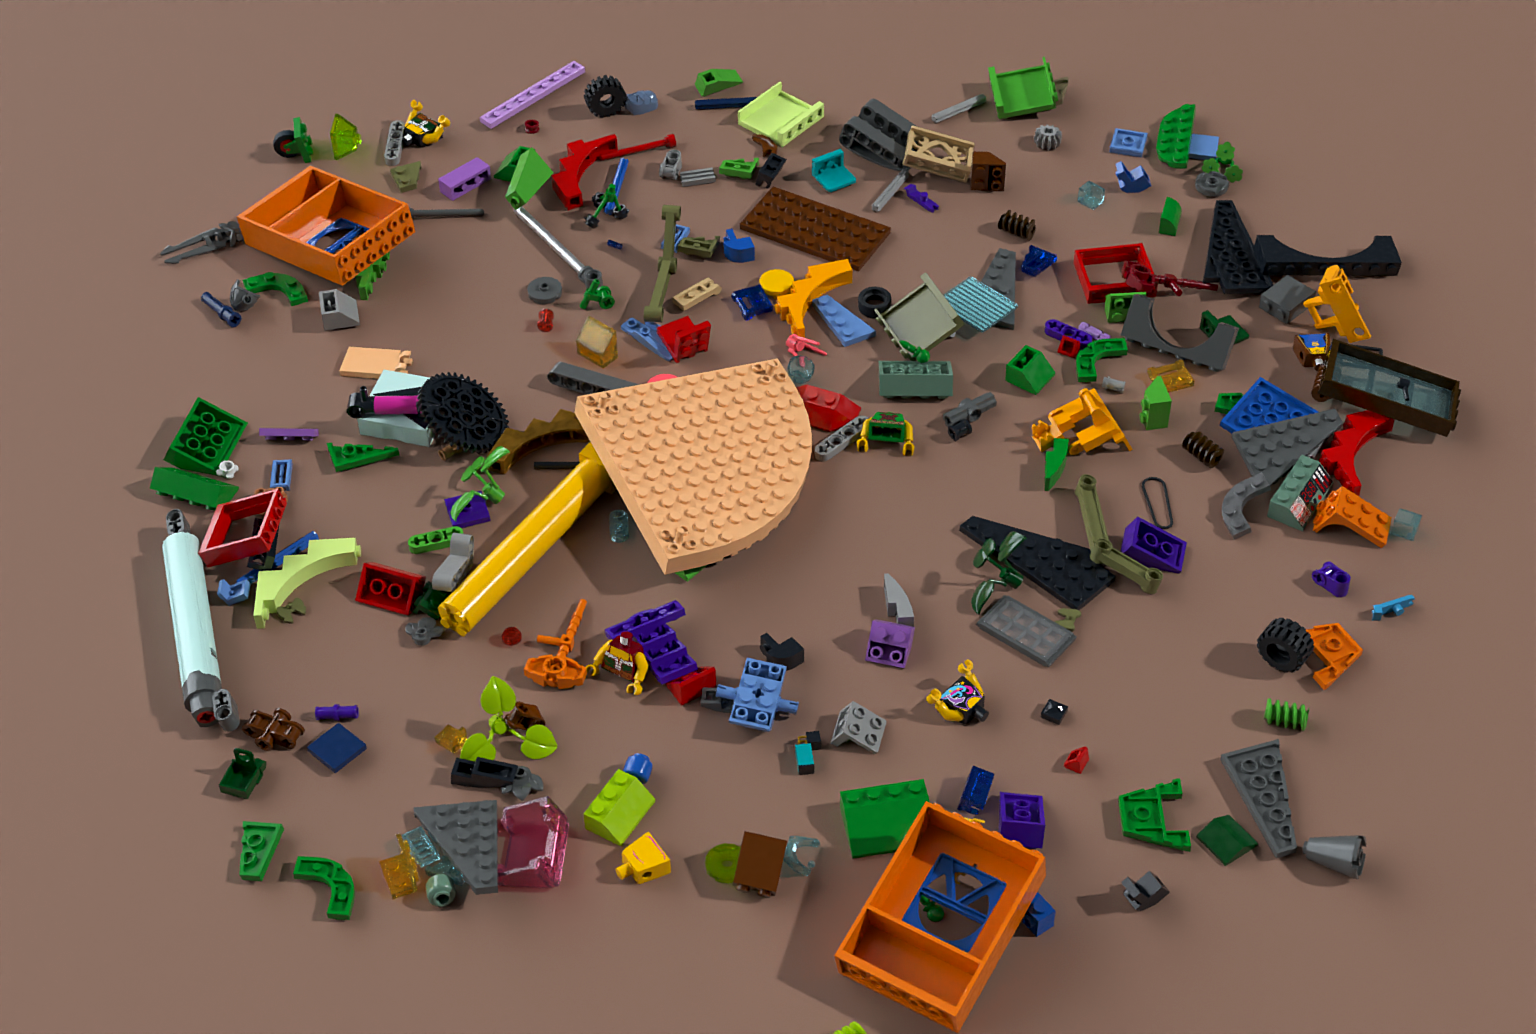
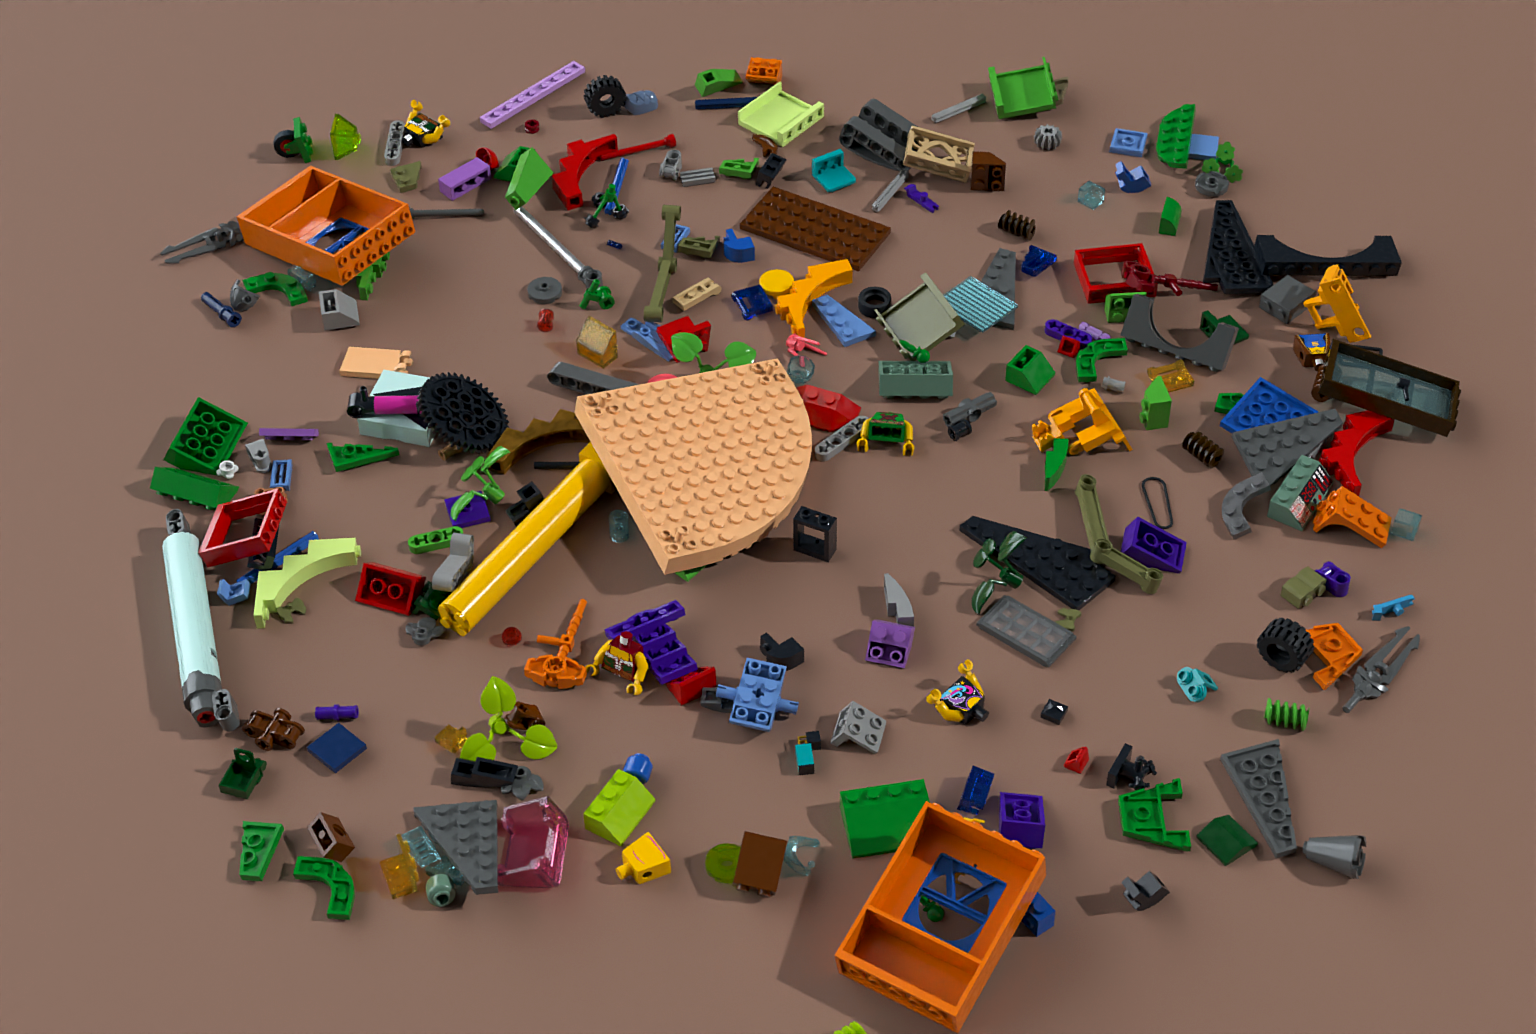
(259, 455): none -> light grey piece
(307, 280): none -> clear light blue plate
(330, 837): none -> reddish brown brick
(488, 157): none -> red hat
(530, 499): none -> black brick
(687, 345): none -> bright green plant
(764, 71): none -> orange slope
(812, 545): none -> black window
(1130, 770): none -> black piece
(1194, 684): none -> teal bracket
(1303, 587): none -> olive brick
(1369, 682): none -> dark grey sword

